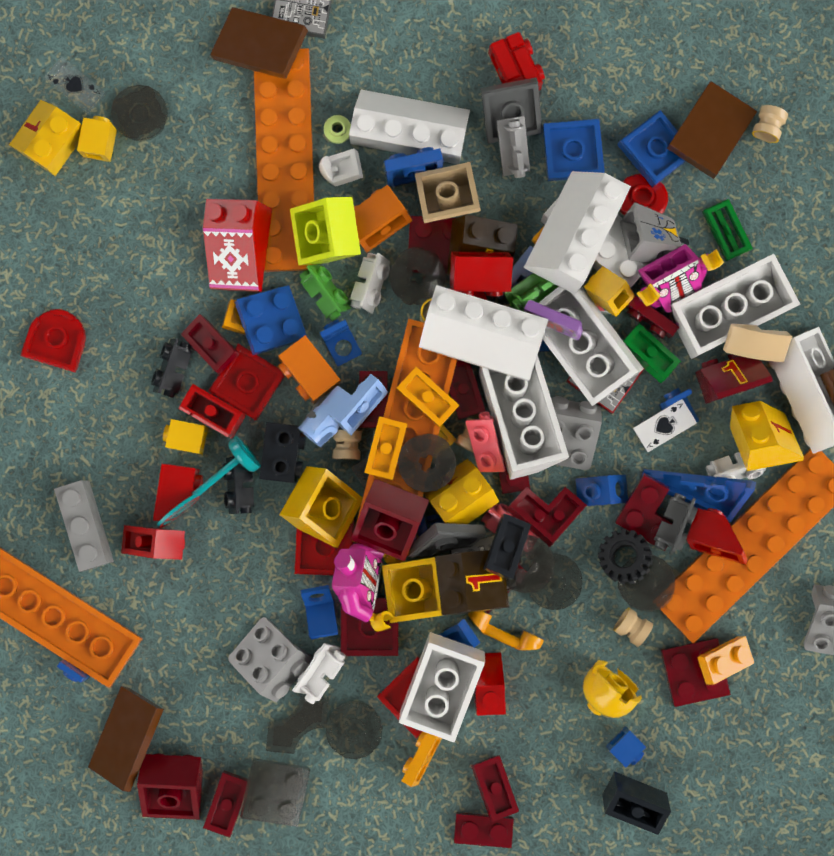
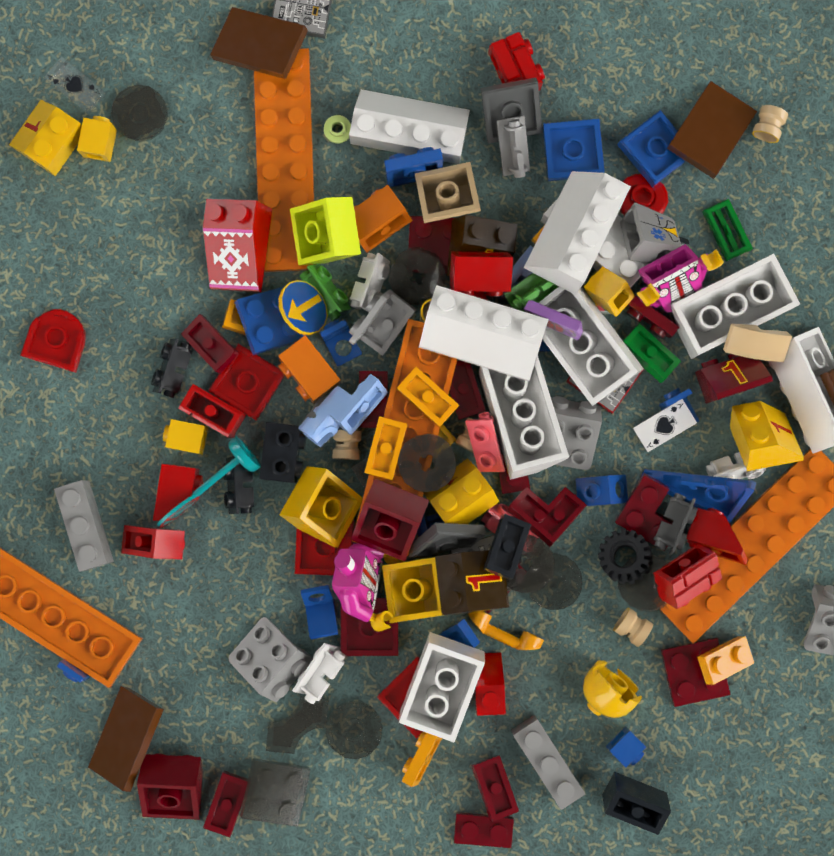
(303, 307): none -> blue piece
(341, 167): white plate -> none
(384, 322): none -> light grey bracket
(547, 762): none -> light grey brick
(687, 576): none -> red brick

